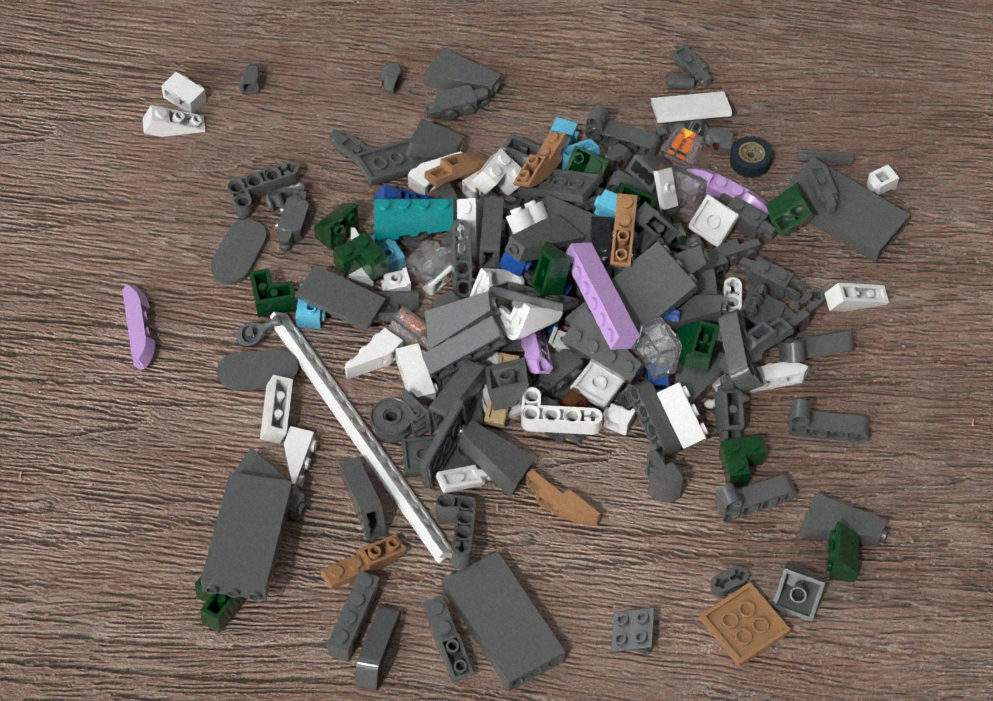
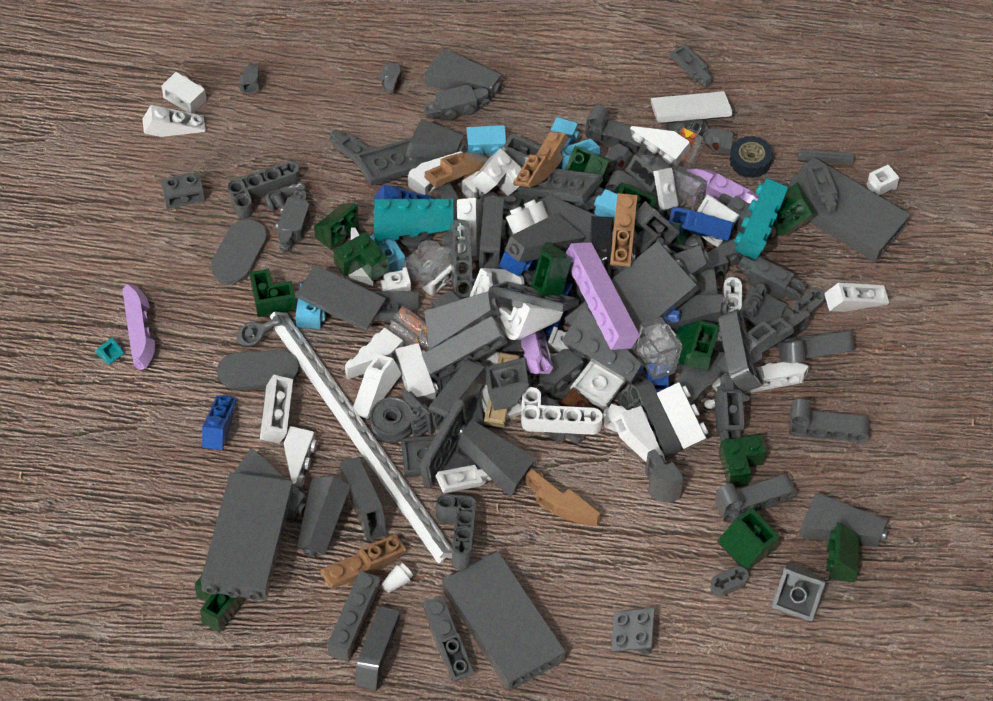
(109, 351): none -> teal slope
(182, 190): none -> dark grey brick
(218, 422): none -> blue slope
(321, 514): none -> dark grey slope
(377, 382): none -> white slope
(398, 577): none -> white cone
(485, 139): none -> medium azure piece
(636, 432): none -> white slope
(666, 143): none -> white slope
(677, 80): dark grey cone -> none
(701, 224): none -> blue slope
(744, 624): medium nougat plate -> none
(749, 539): none -> dark green slope
(760, 219): none -> teal wedge

